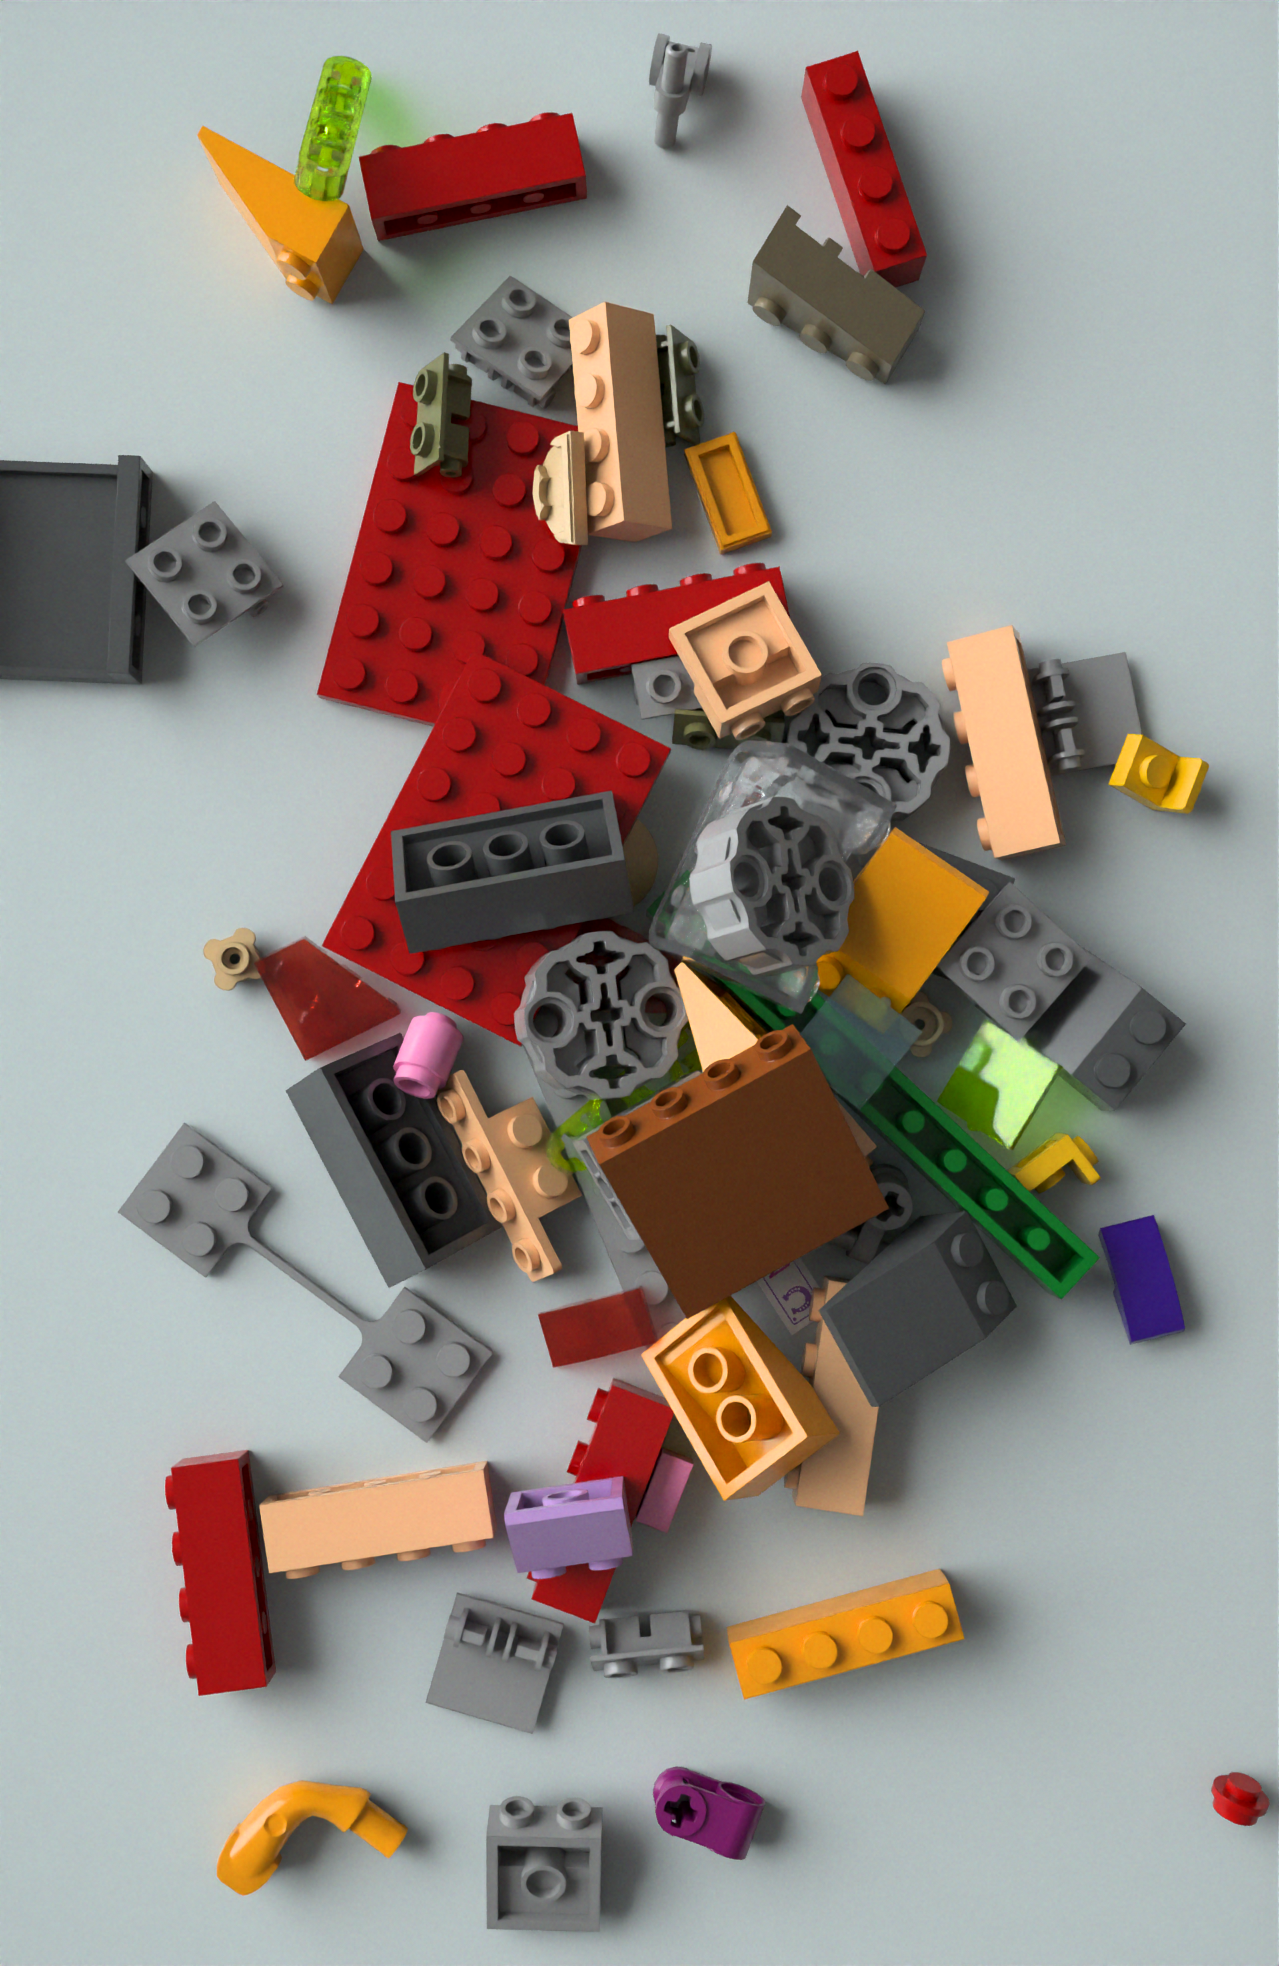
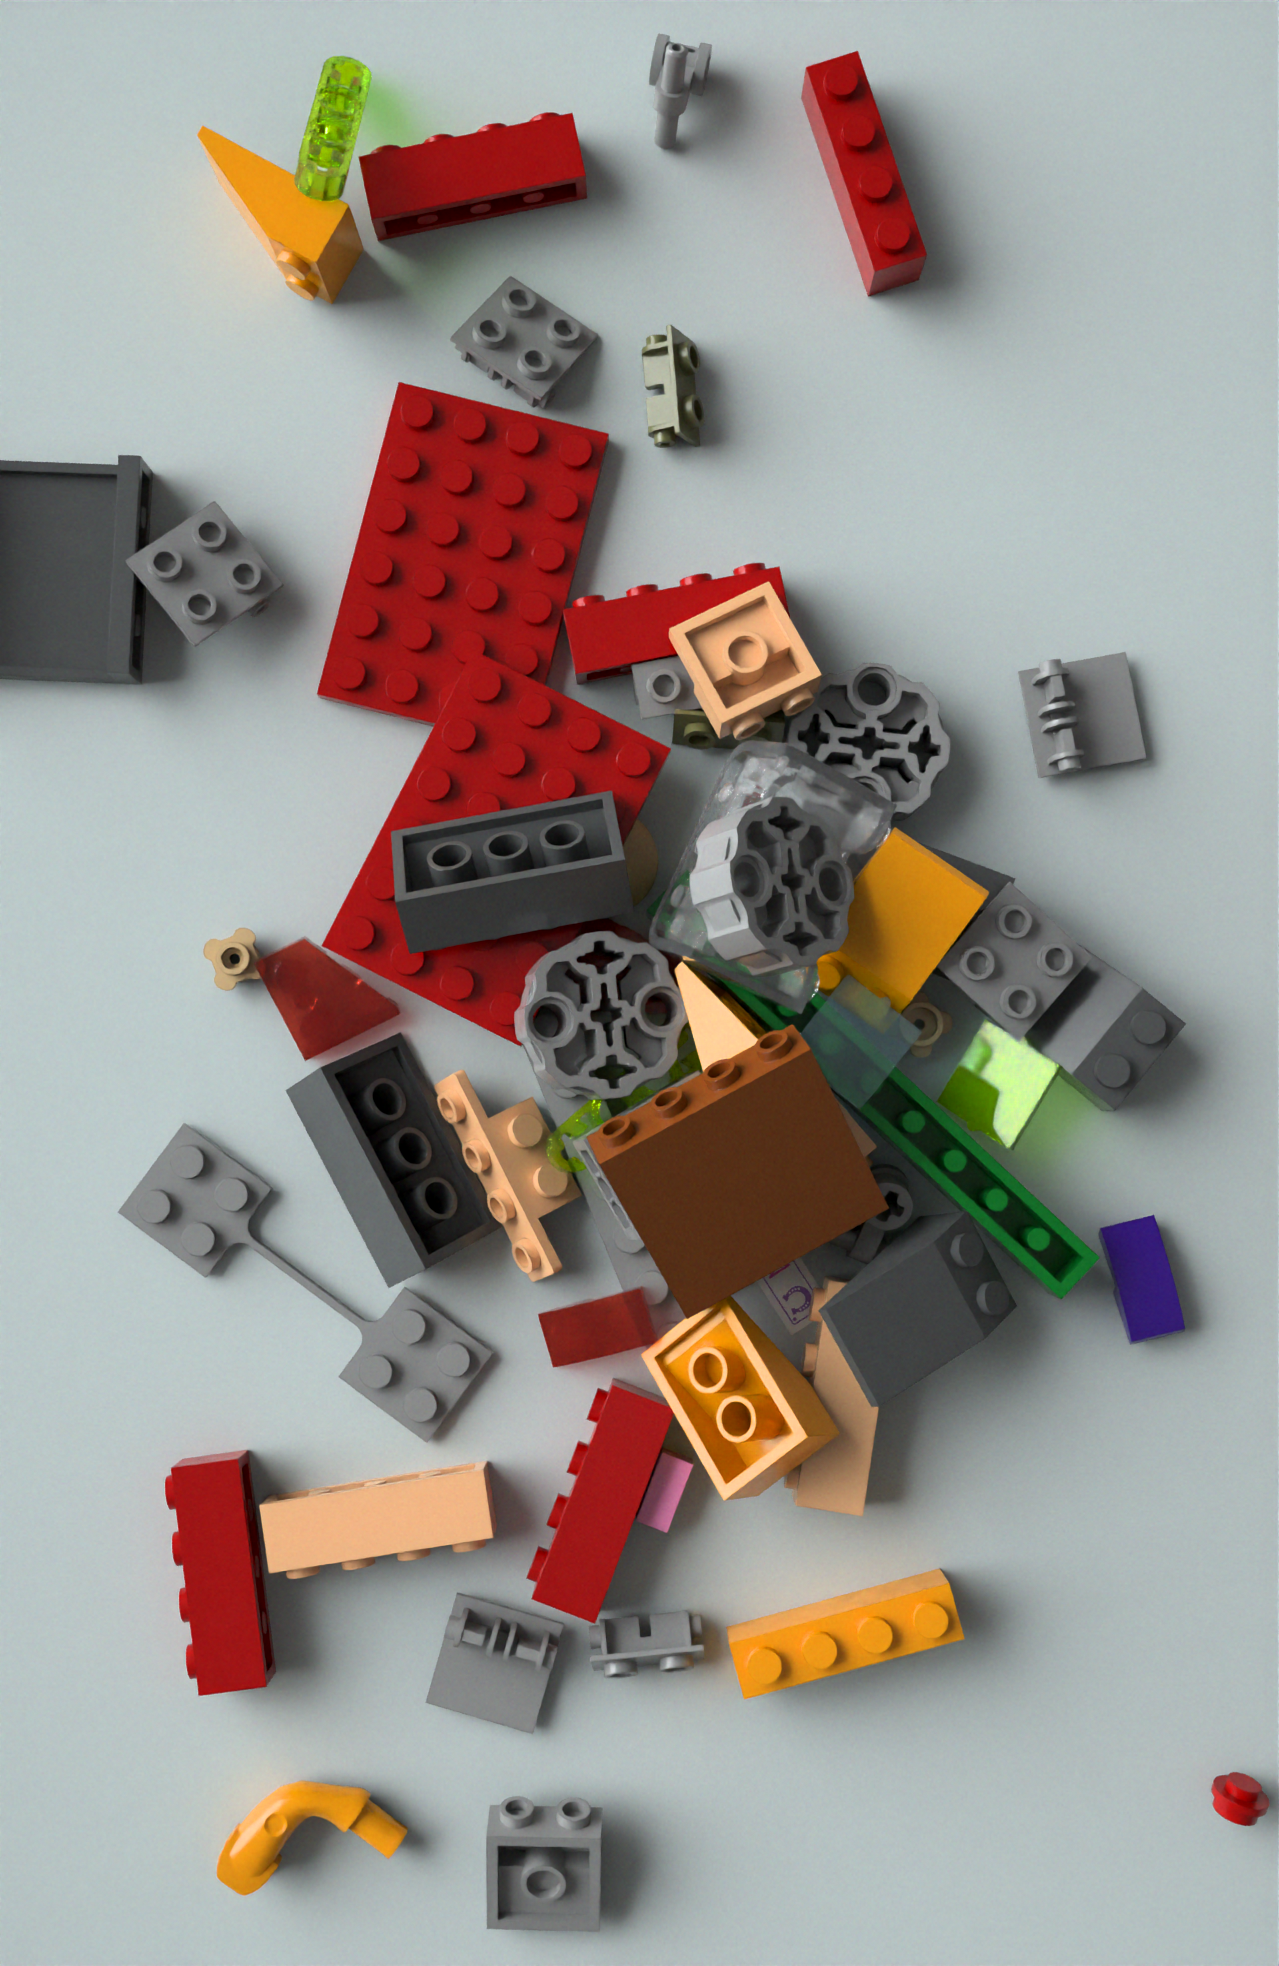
(427, 1055): bright pink brick -> none
(441, 393): olive hinge -> none
(561, 489): tan plate -> none
(569, 1527): lavender slope -> none
(621, 422): light nougat brick -> none
(717, 1814): magenta piece -> none
(727, 493): light orange tile -> none
(830, 302): dark tan wedge -> none
(1004, 743): light nougat brick -> none
(1043, 1165): yellow bracket -> none
(1158, 775): yellow bracket -> none

